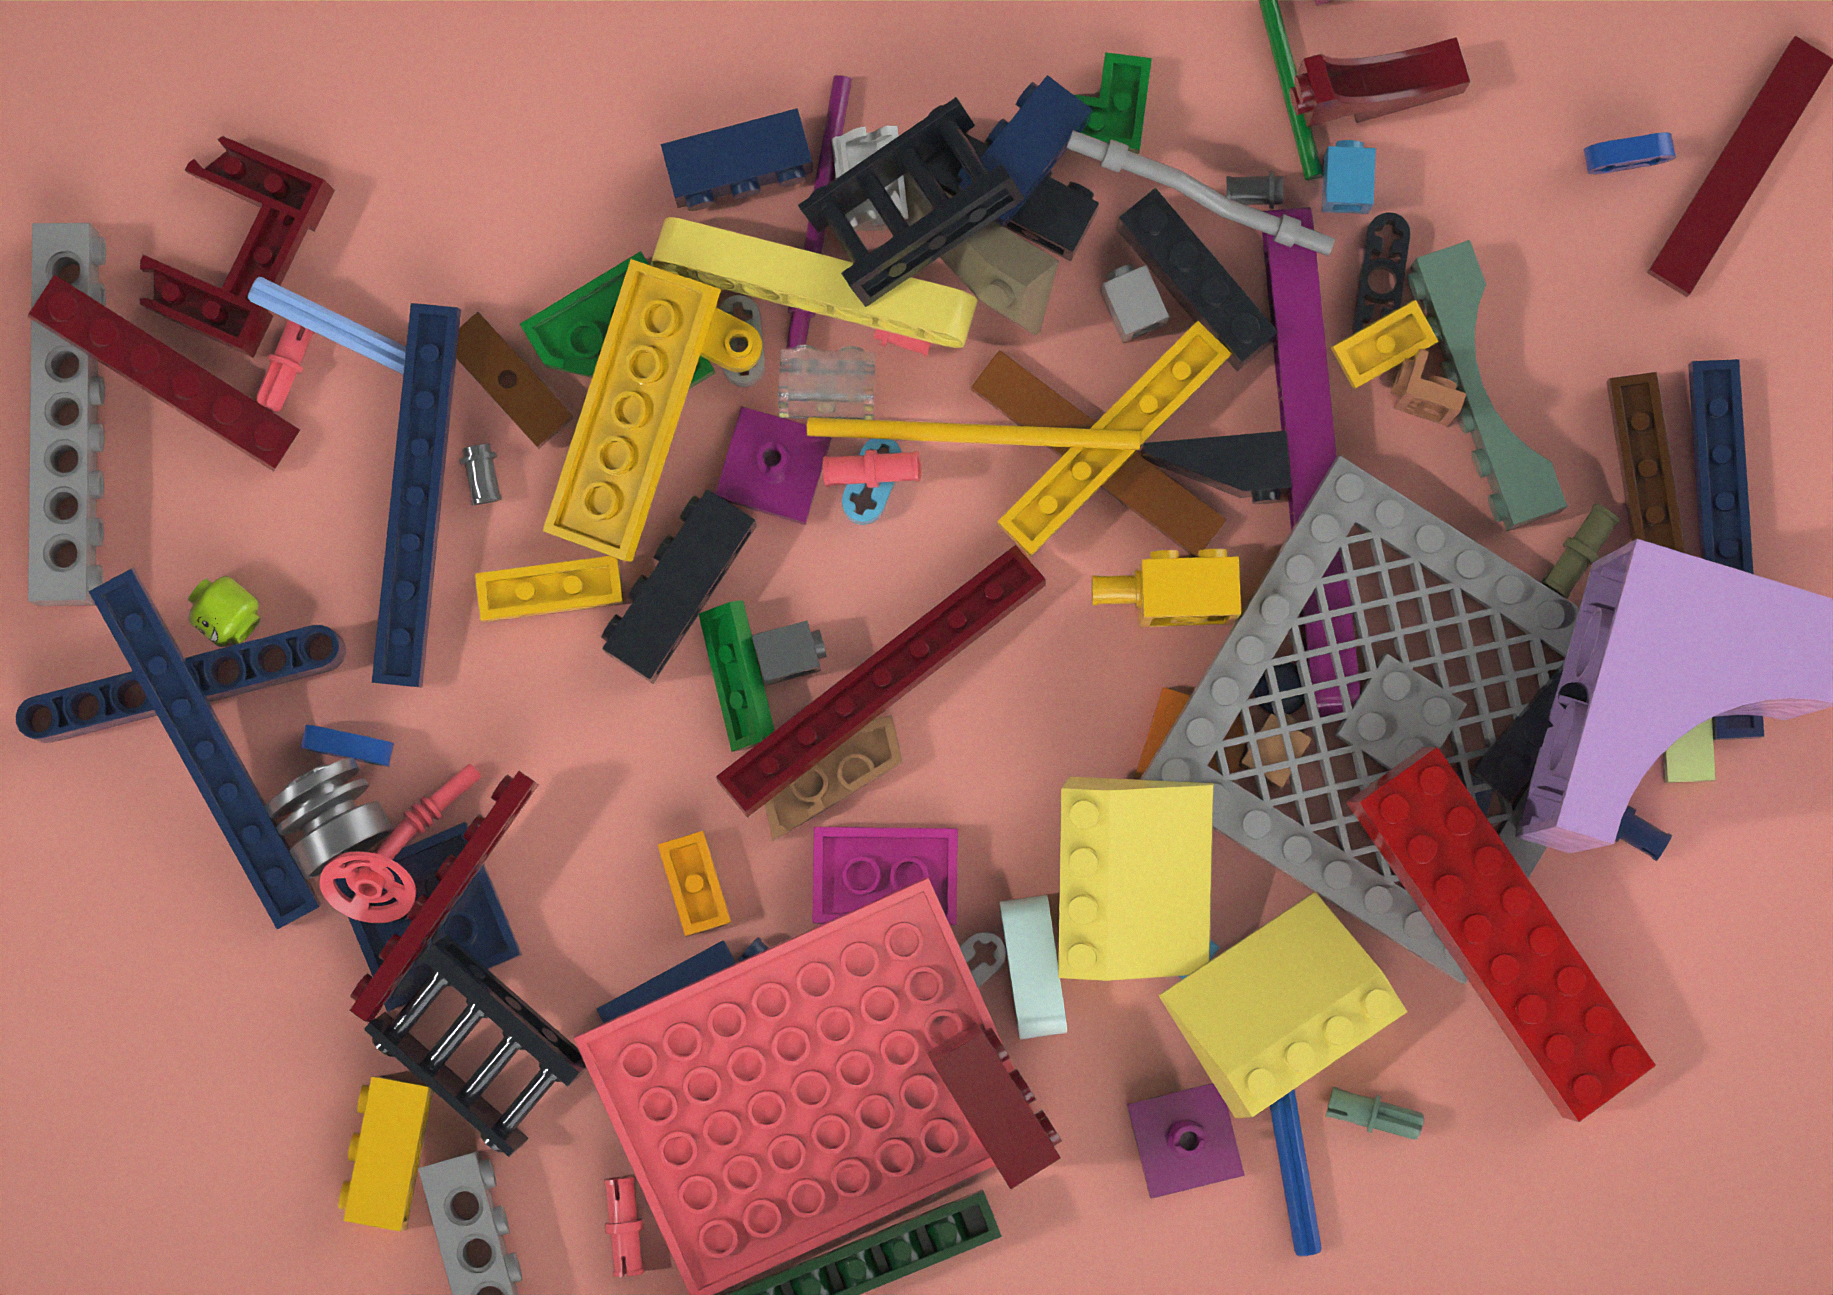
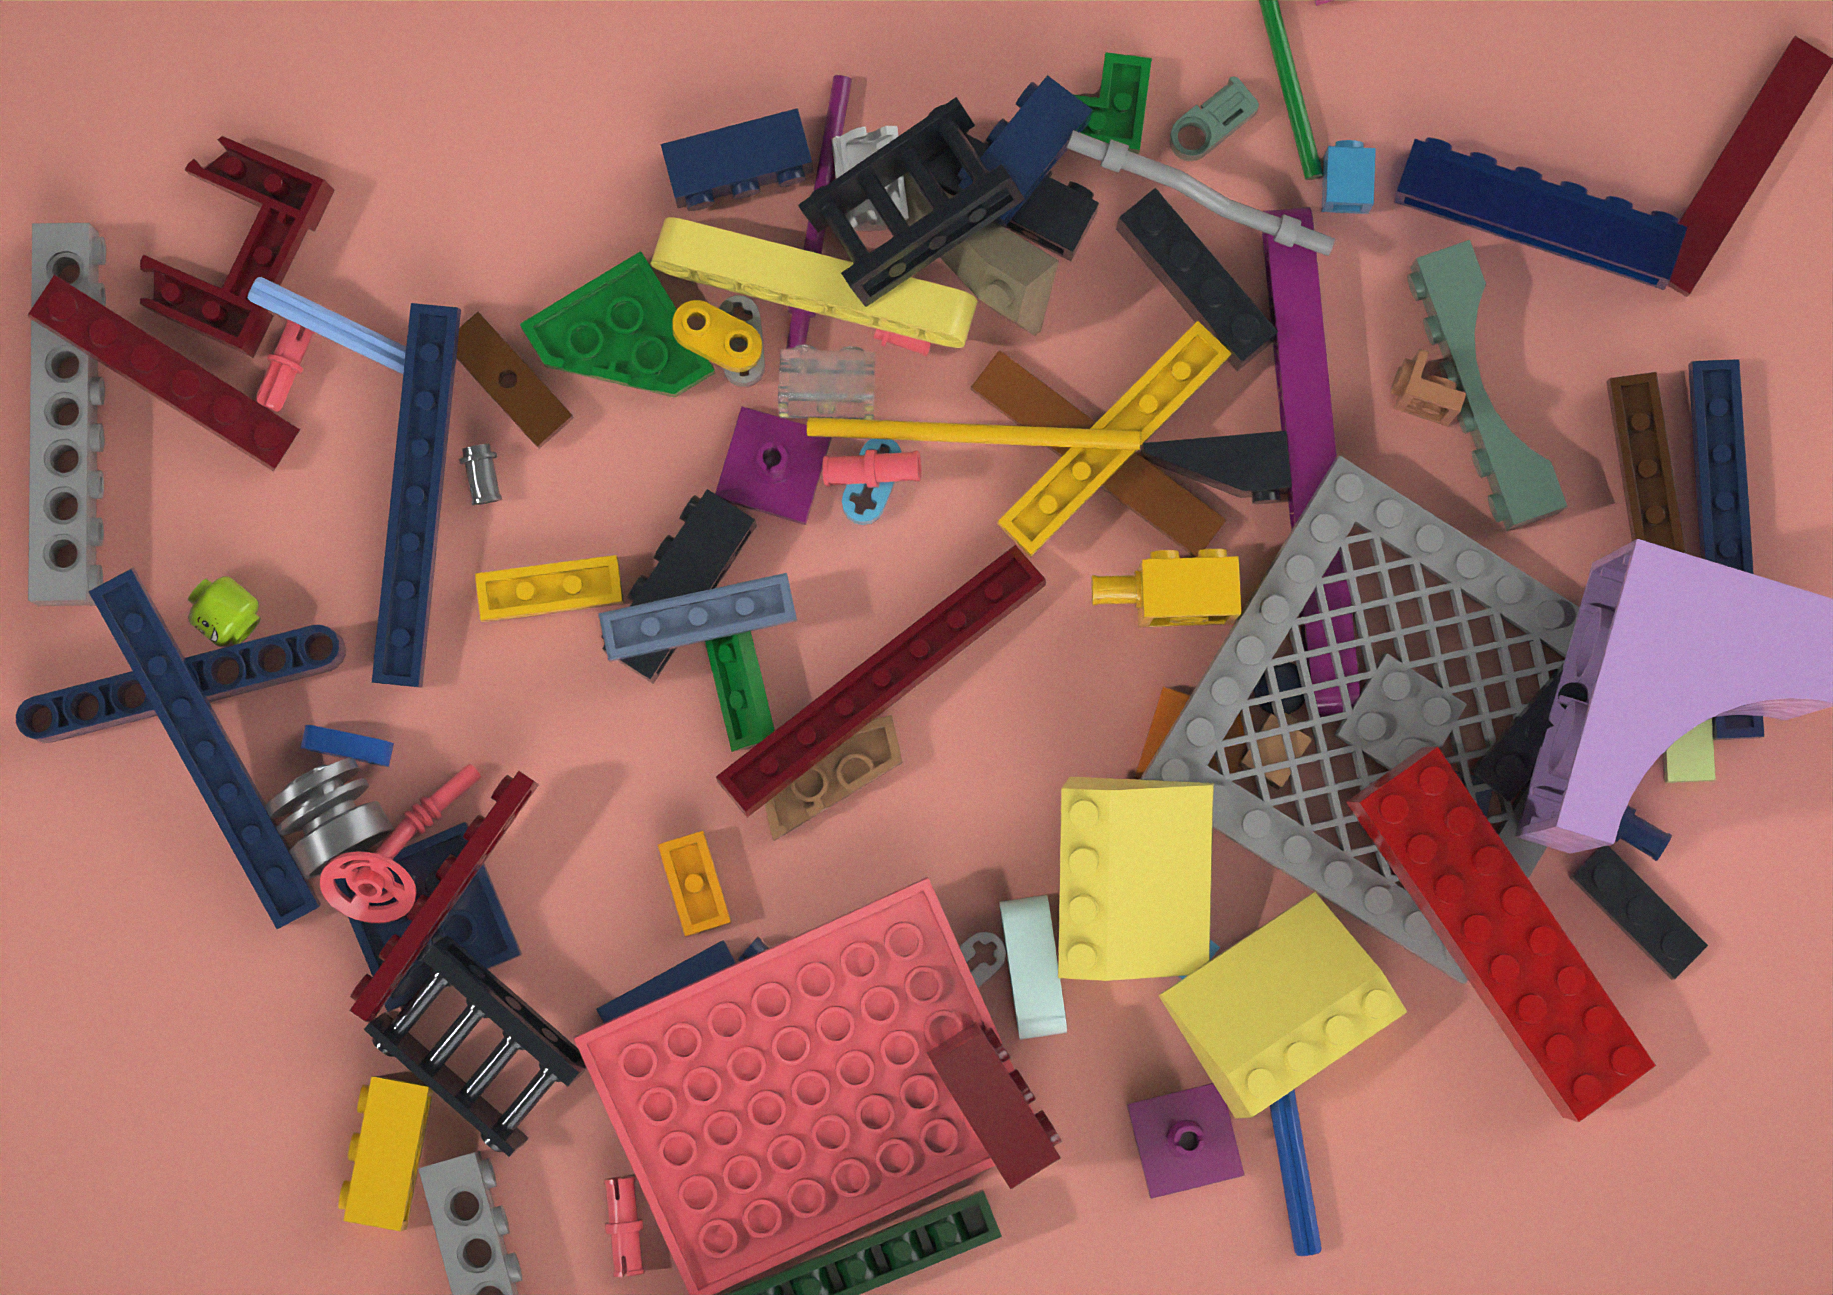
(631, 410): yellow plate -> none
(697, 617): none -> sand blue tile
(789, 652): dark grey brick -> none
(869, 863): dark pink plate -> none
(1133, 302): light grey brick -> none
(1218, 118): none -> sand green piece
(1256, 189): dark grey pin -> none
(1374, 244): black beam -> none
(1374, 1114): sand green axle -> none
(1377, 84): dark red arch -> none
(1384, 344): yellow plate -> none
(1541, 213): none -> clear blue brick
(1581, 550): olive pin -> none
(1629, 153): blue beam -> none
(1638, 911): none -> black plate

